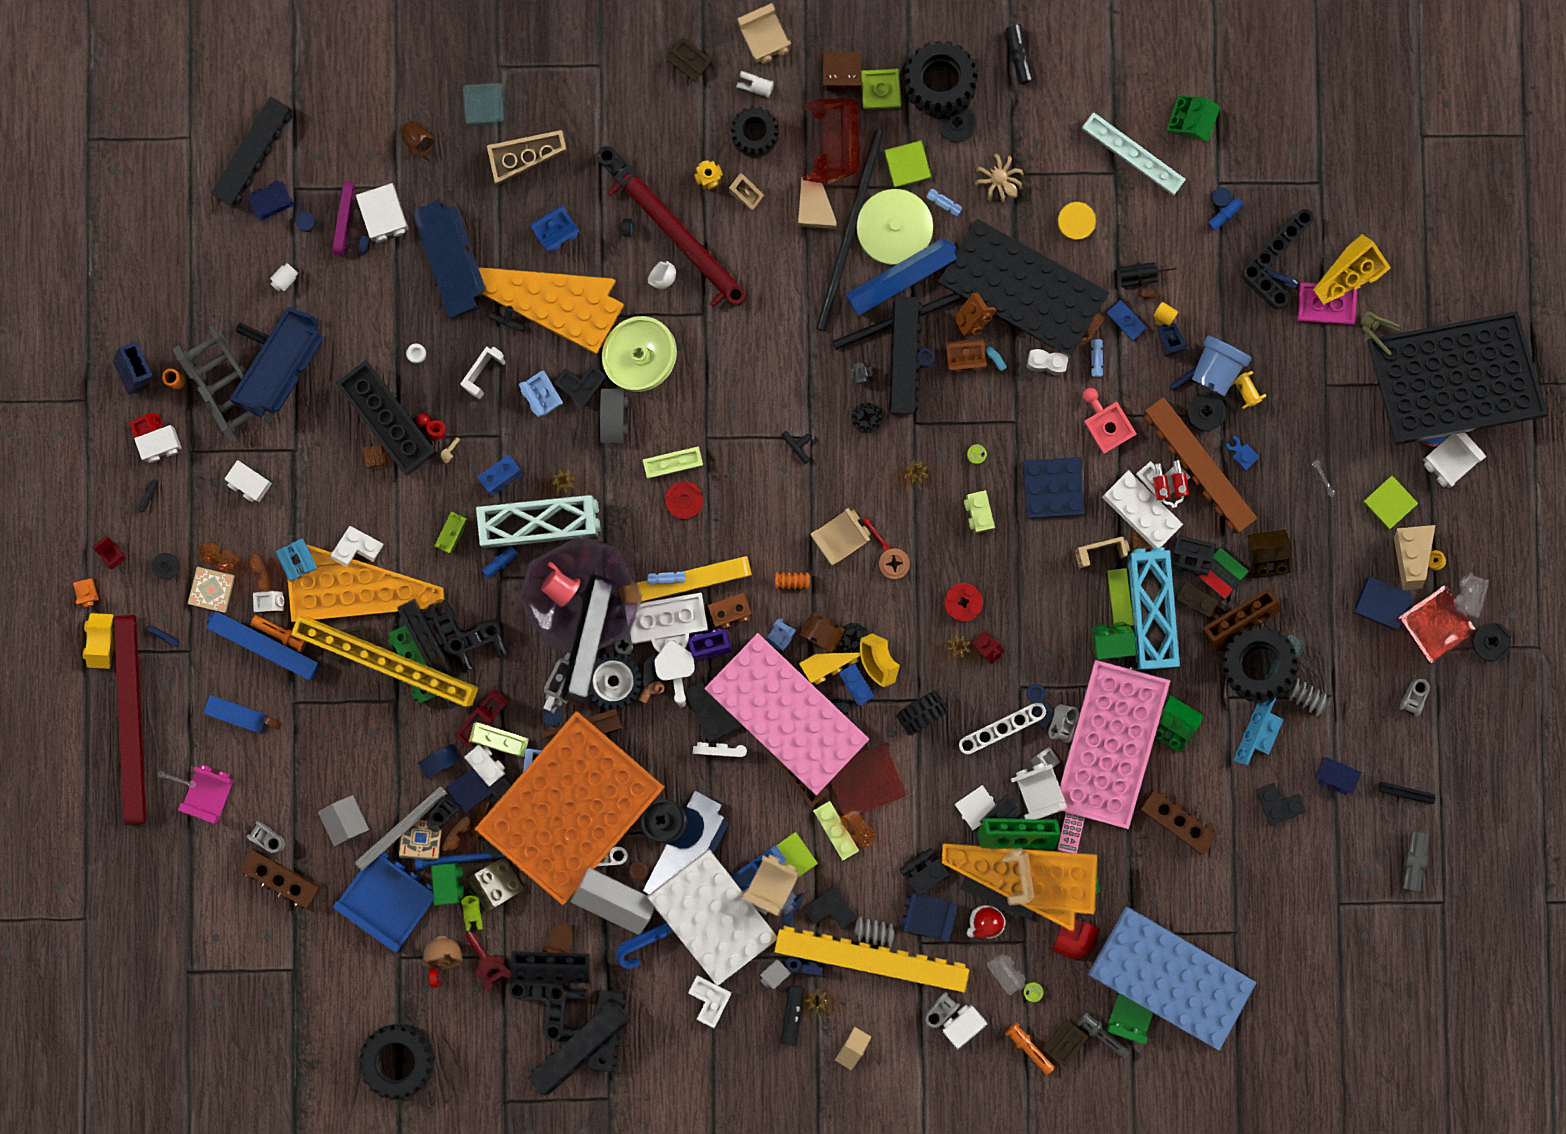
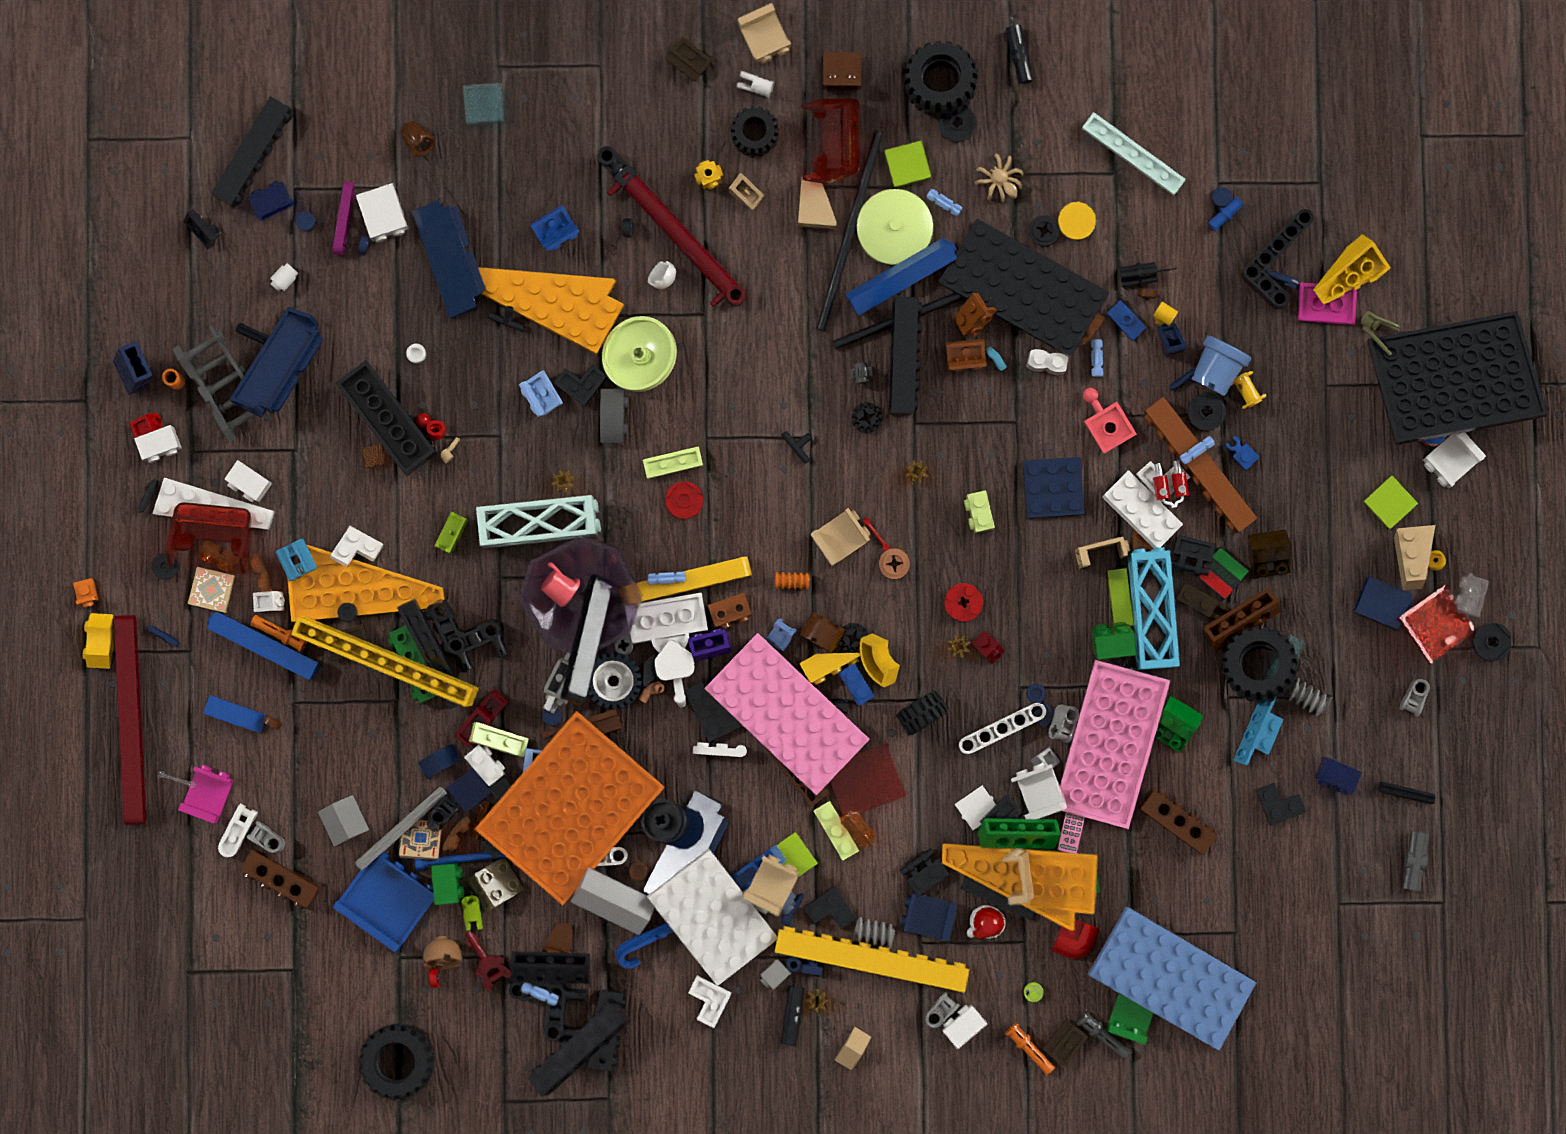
(109, 552): dark red bracket -> none
(176, 492): none -> white wing
(205, 234): none -> black hinge
(210, 523): none -> clear red windscreen
(236, 831): none -> white plate
(347, 612): none -> black tile
(468, 381): white panel -> none
(500, 475): blue panel -> none
(500, 562): blue pin -> none
(521, 154): tan wedge -> none
(539, 993): none -> light blue axle
(881, 89): lime tile -> none
(926, 357): dark blue tile -> none
(976, 454): lime tile -> none
(1005, 974): clear bracket -> none
(1052, 227): none -> black gear
(1193, 117): green slope -> none
(1197, 450): none -> light blue axle
(1316, 464): clear hinge -> none

